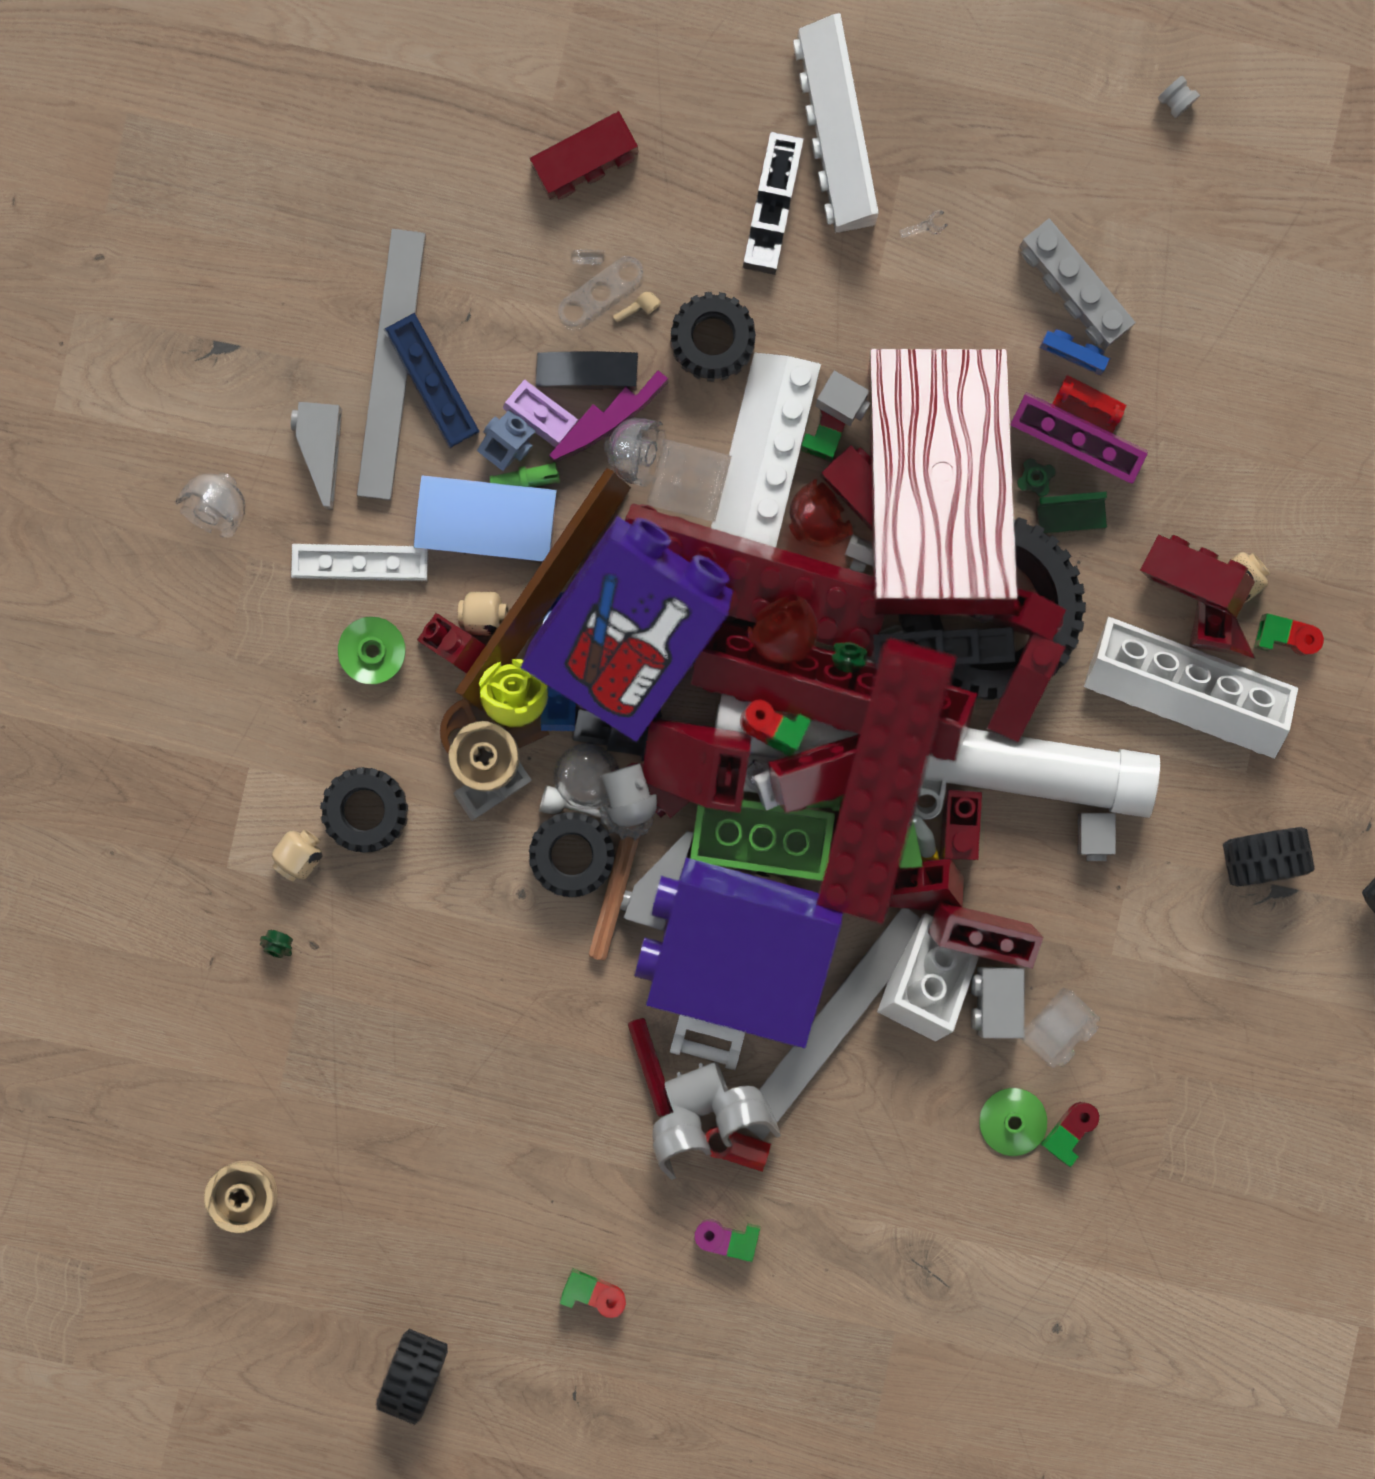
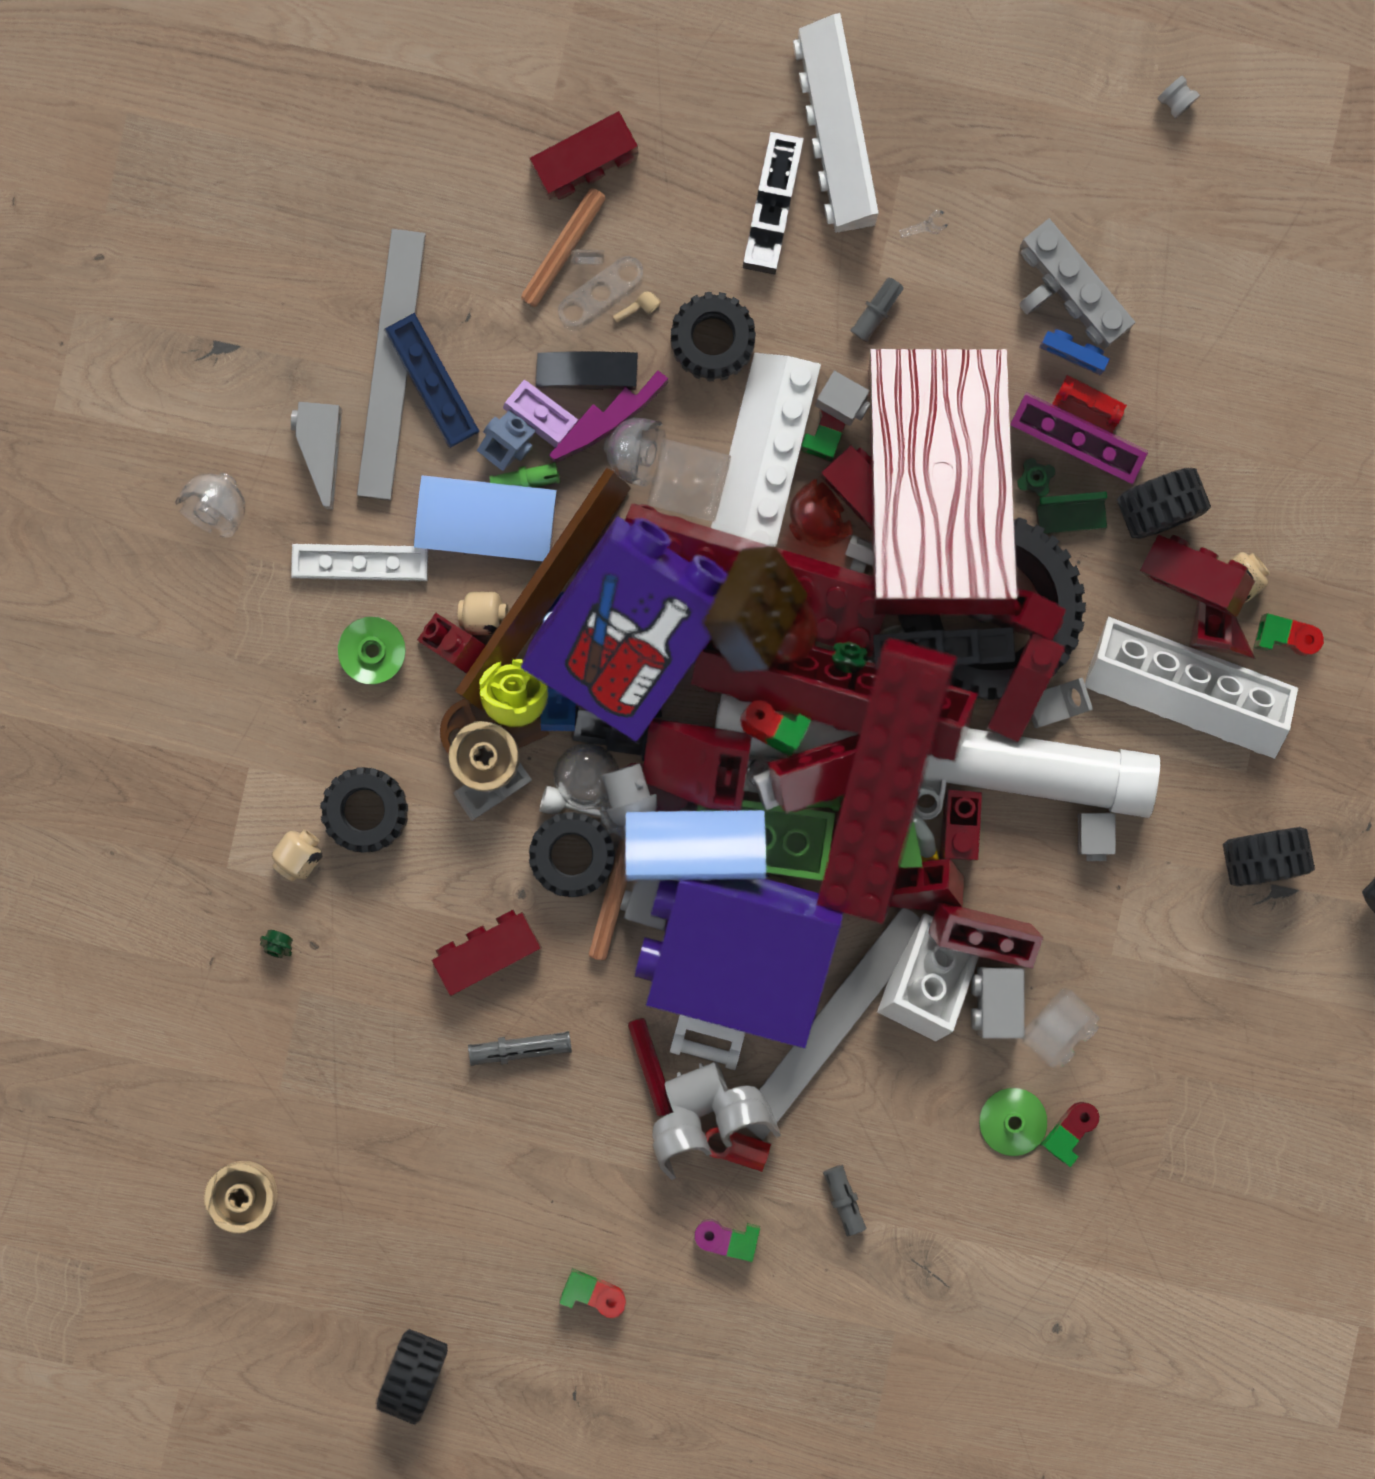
(485, 952): none -> dark red brick
(519, 1048): none -> dark grey pin
(562, 247): none -> nougat axle
(695, 845): none -> light blue slope
(754, 608): none -> dark brown brick
(844, 1200): none -> dark grey pin
(877, 309): none -> dark grey axle
(1035, 299): none -> light grey tile
(1058, 704): none -> light grey bracket
(1163, 503): none -> black tyre

